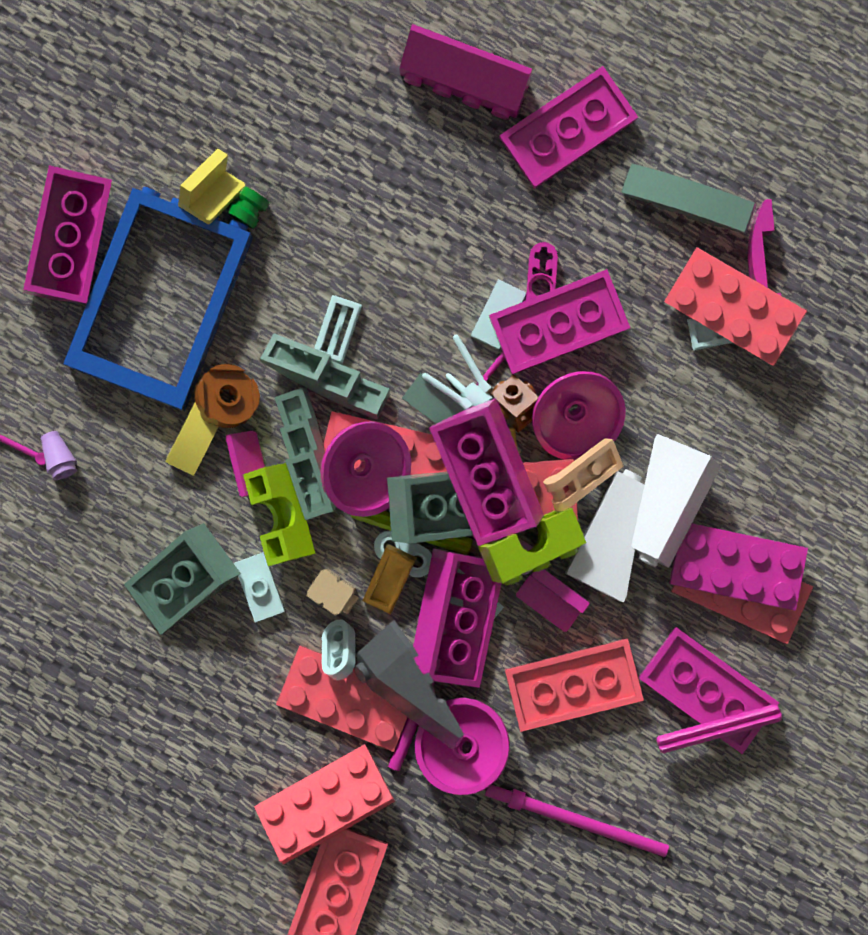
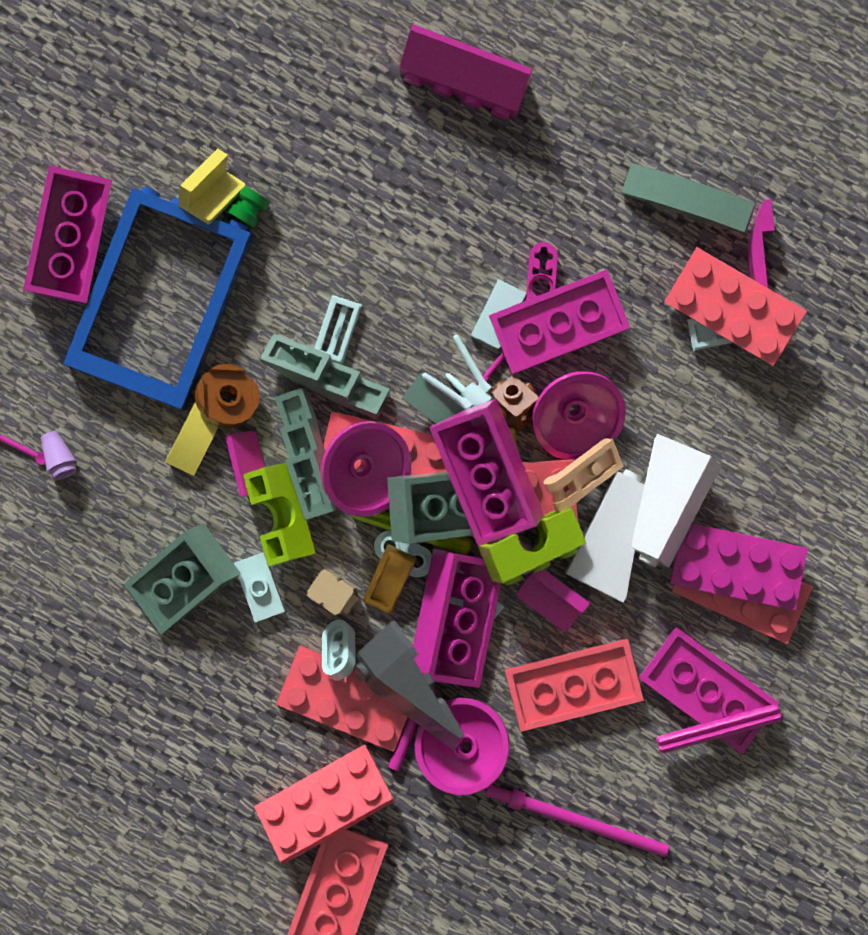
(568, 127): dark pink plate -> none

